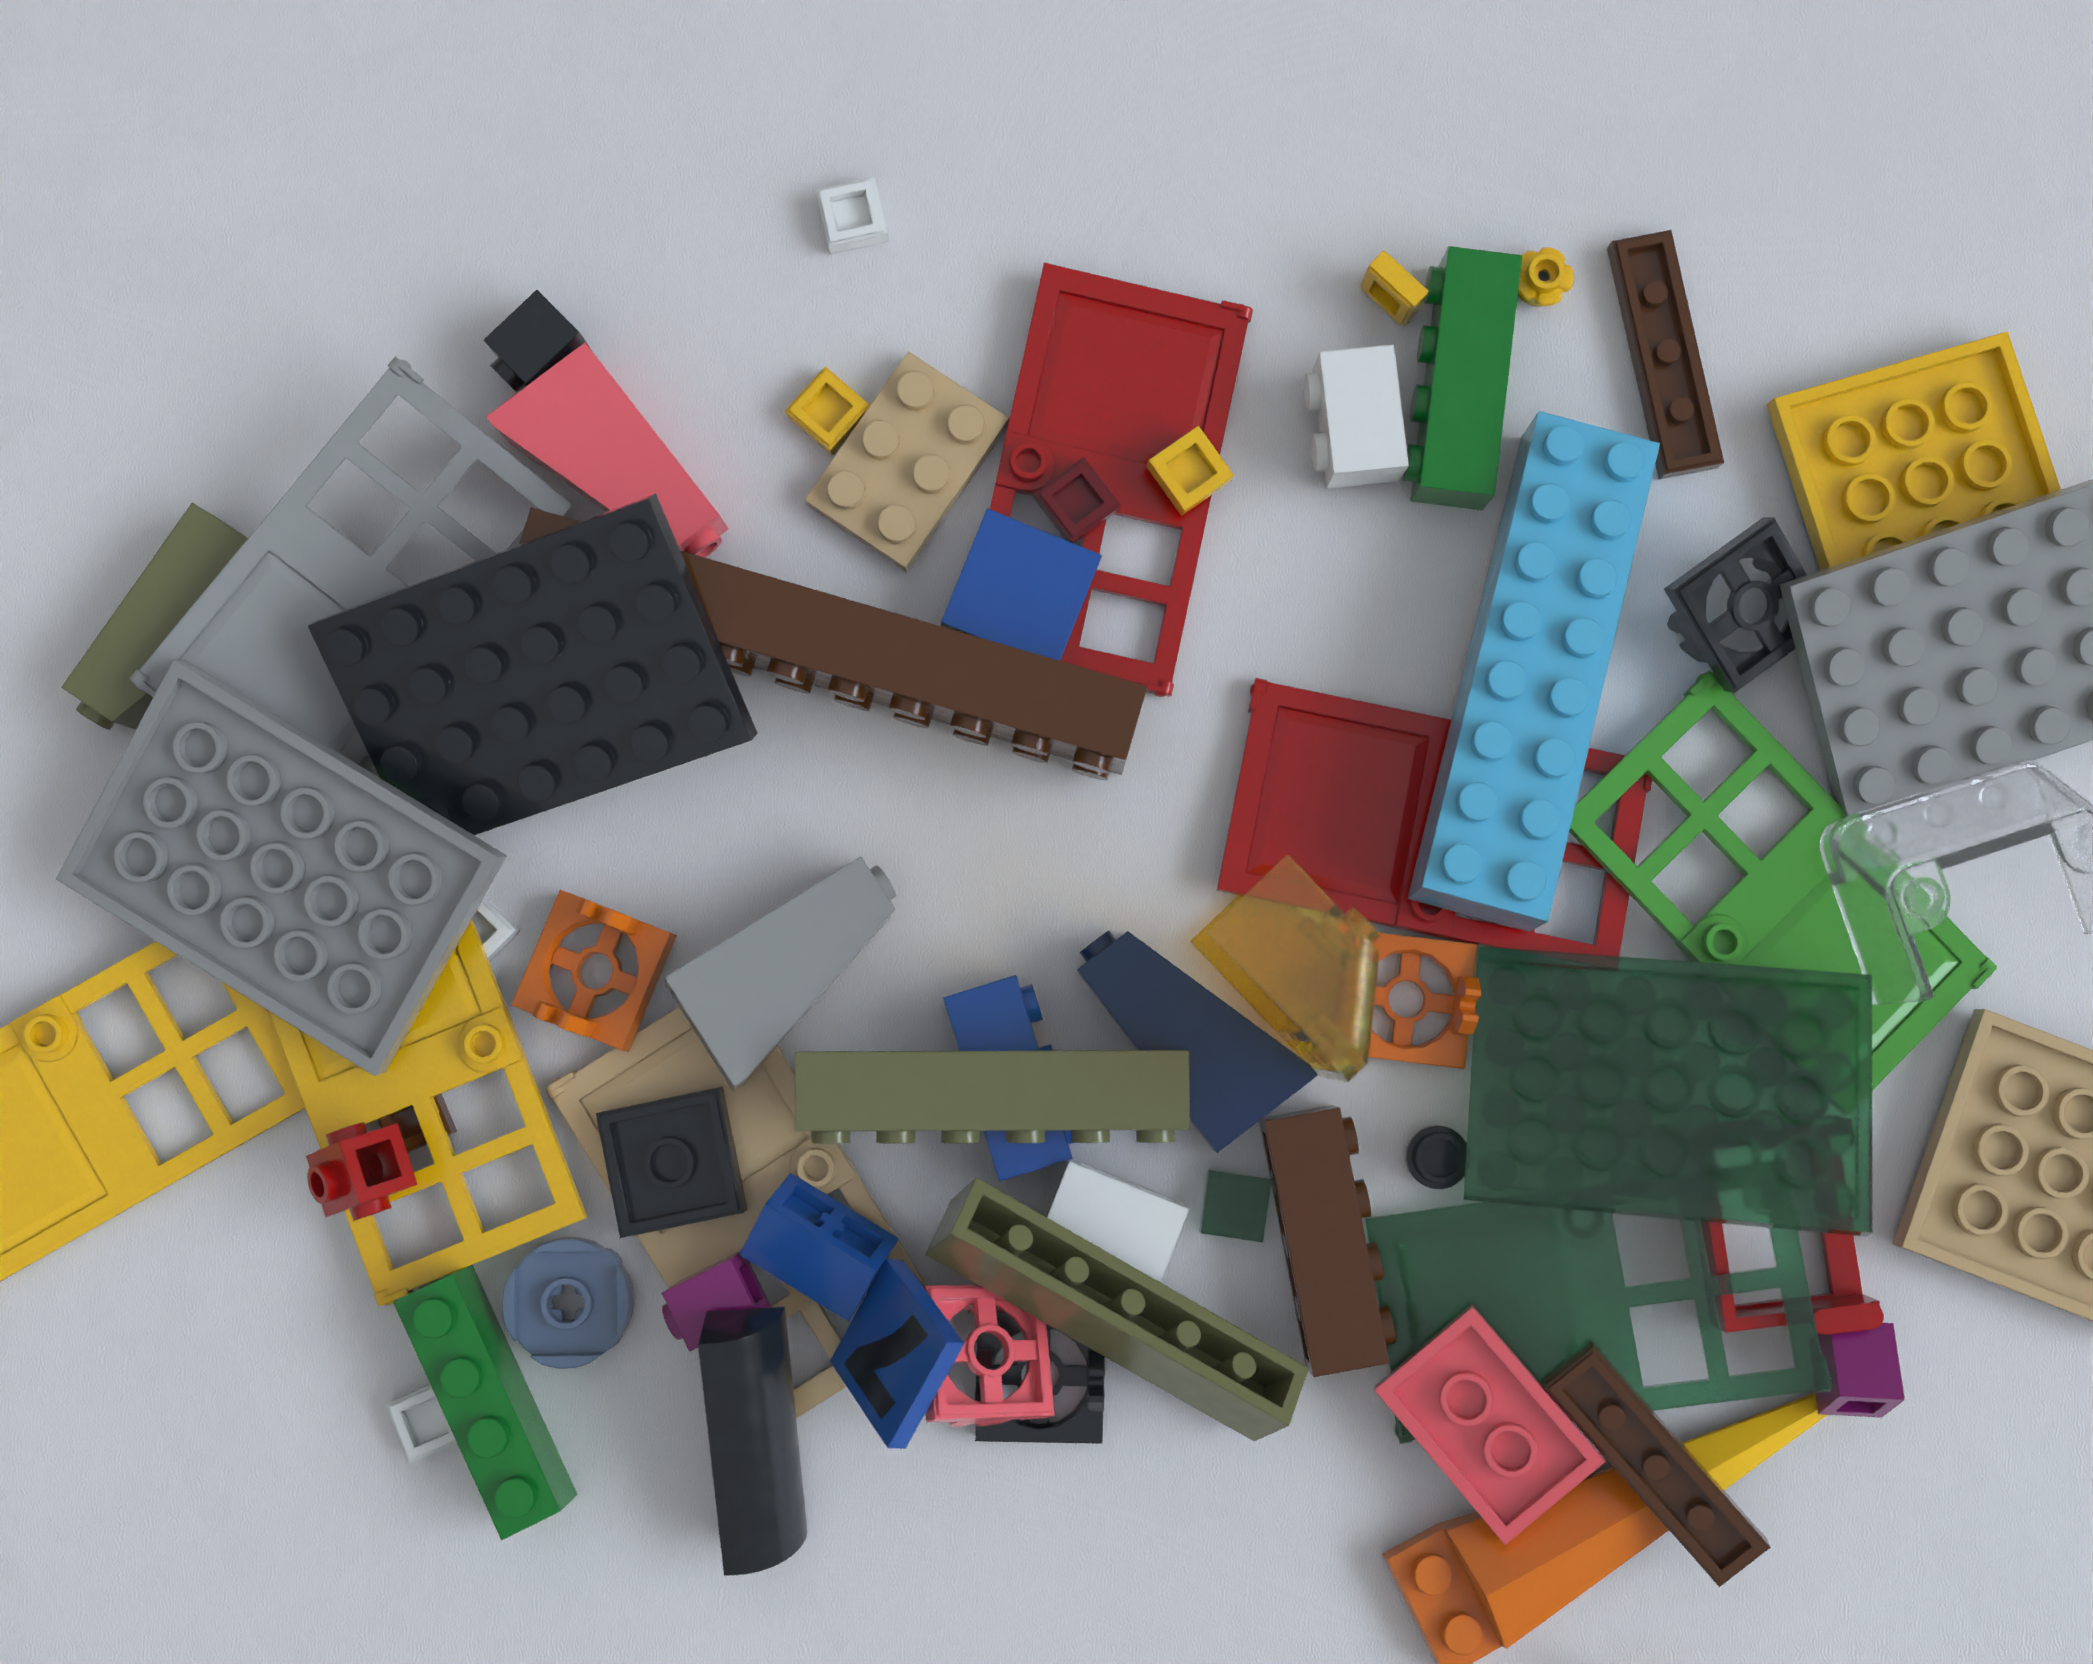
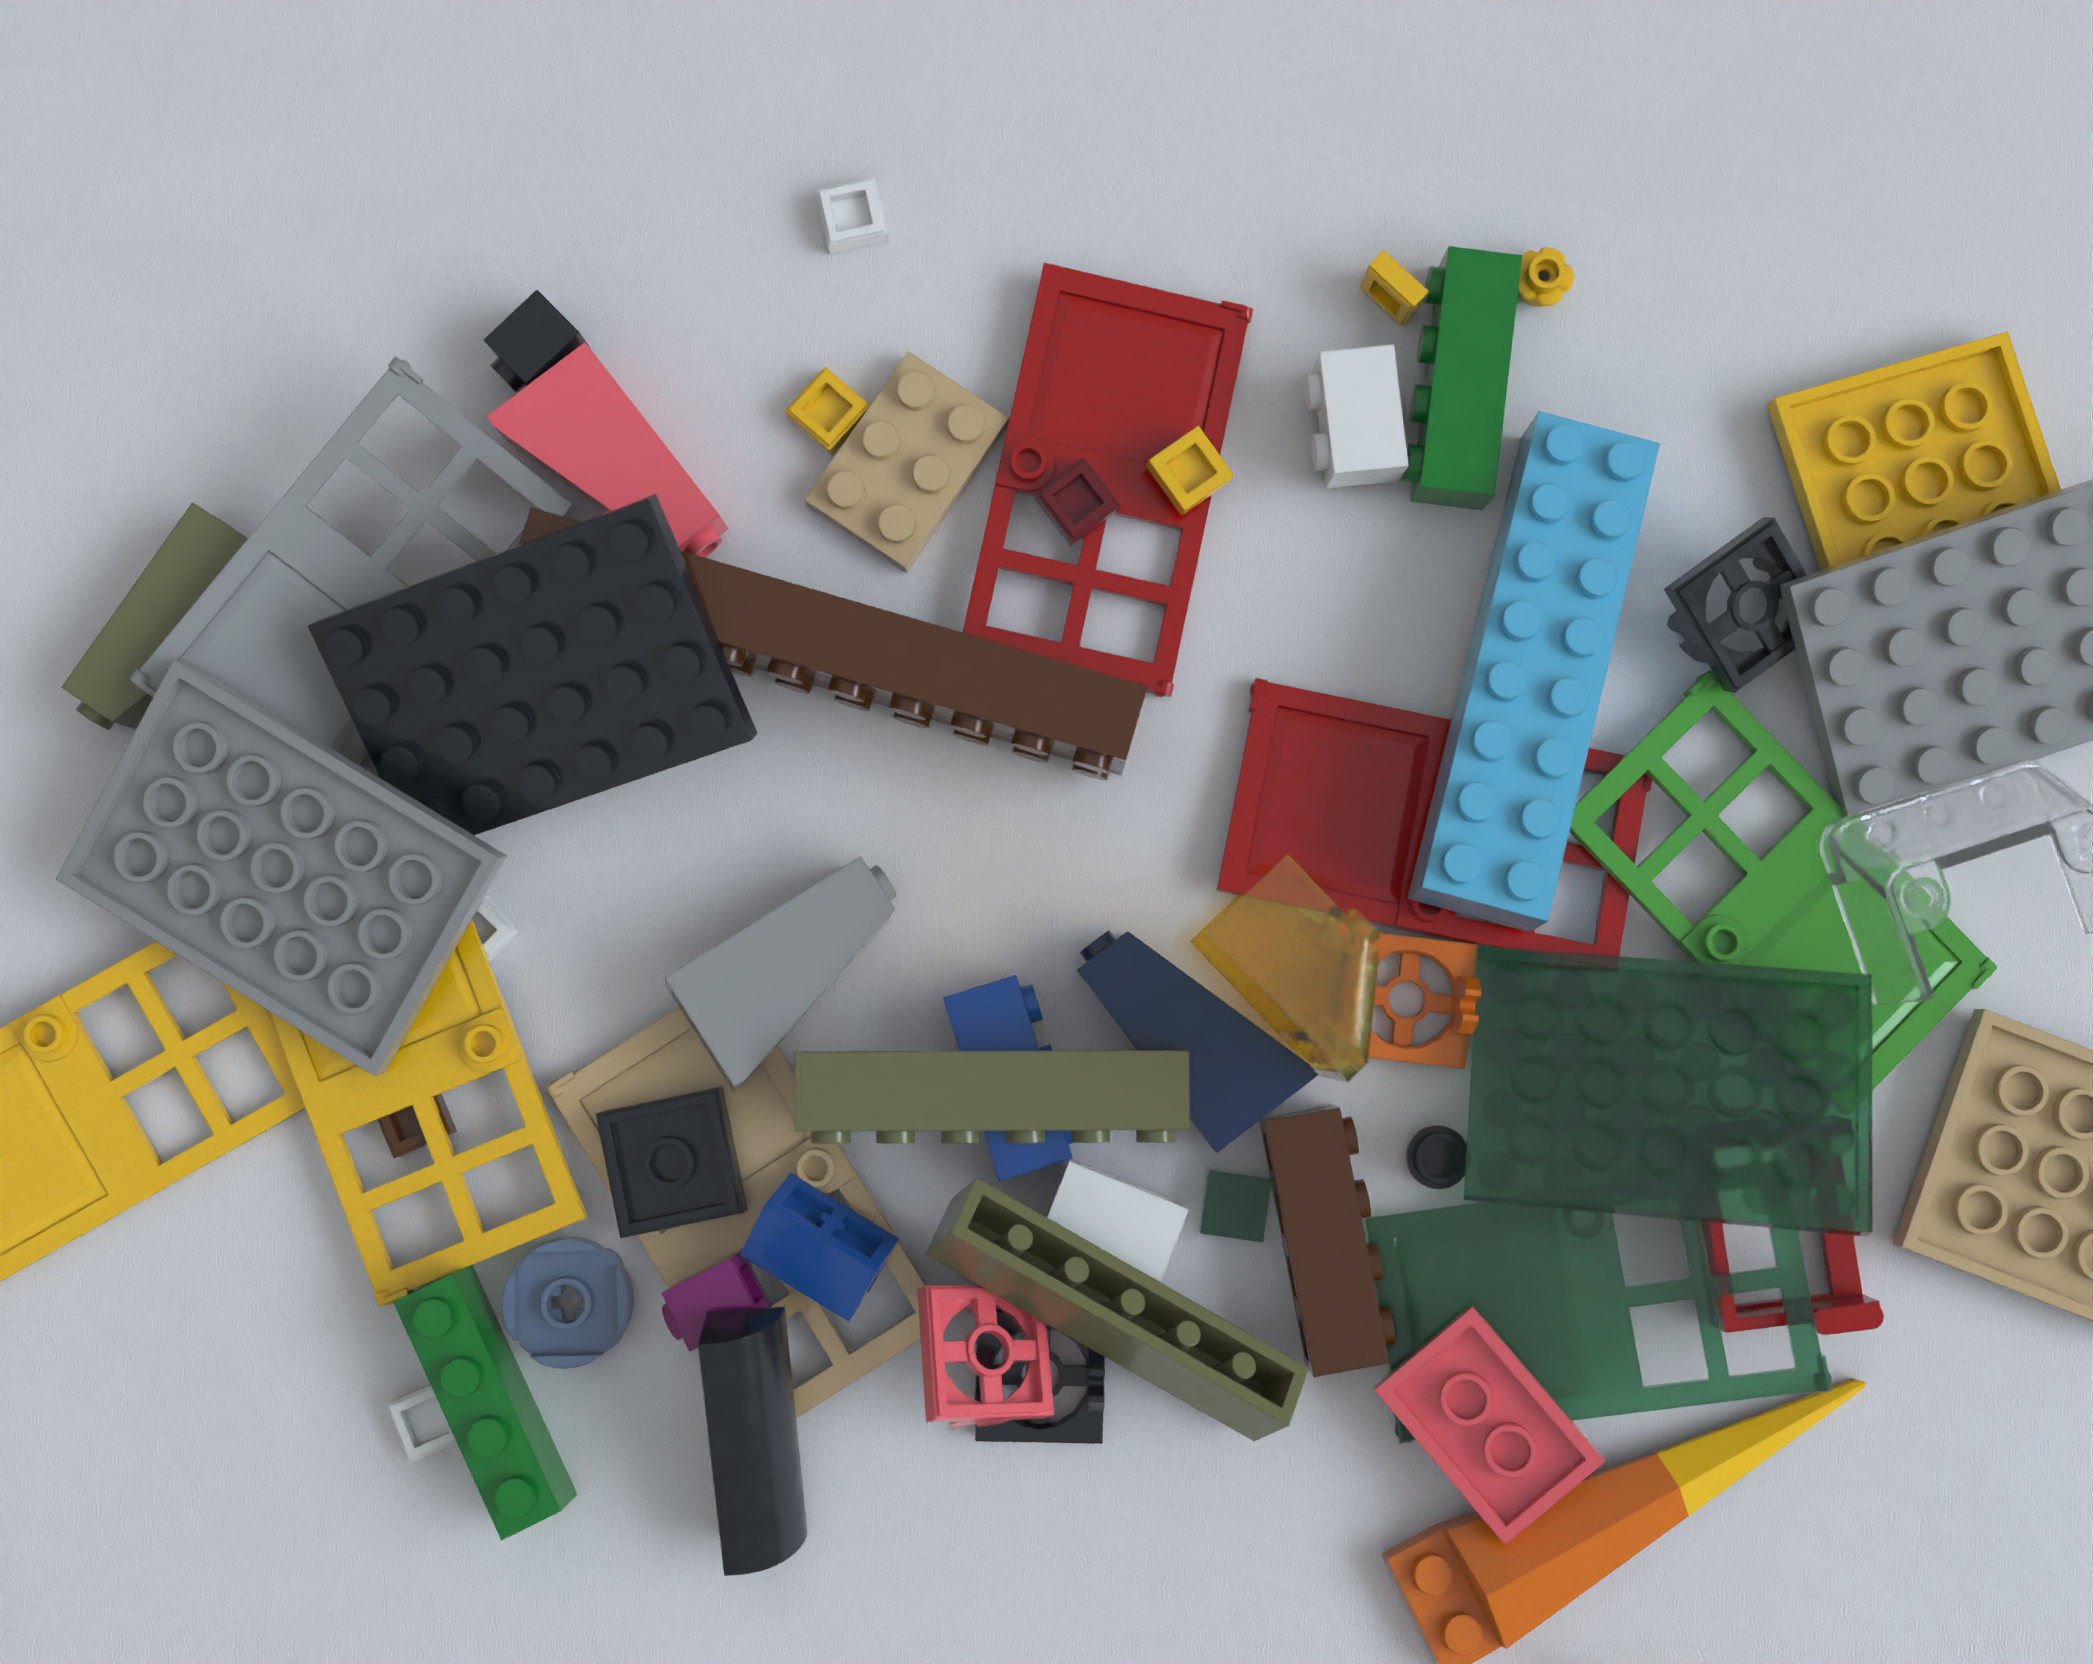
(360, 1170): red brick -> none
(622, 1024): orange piece -> none
(896, 1353): blue tile -> none
(1021, 587): blue tile -> none
(1655, 1464): reddish brown tile -> none
(1665, 354): reddish brown tile -> none
(1862, 1372): magenta brick -> none

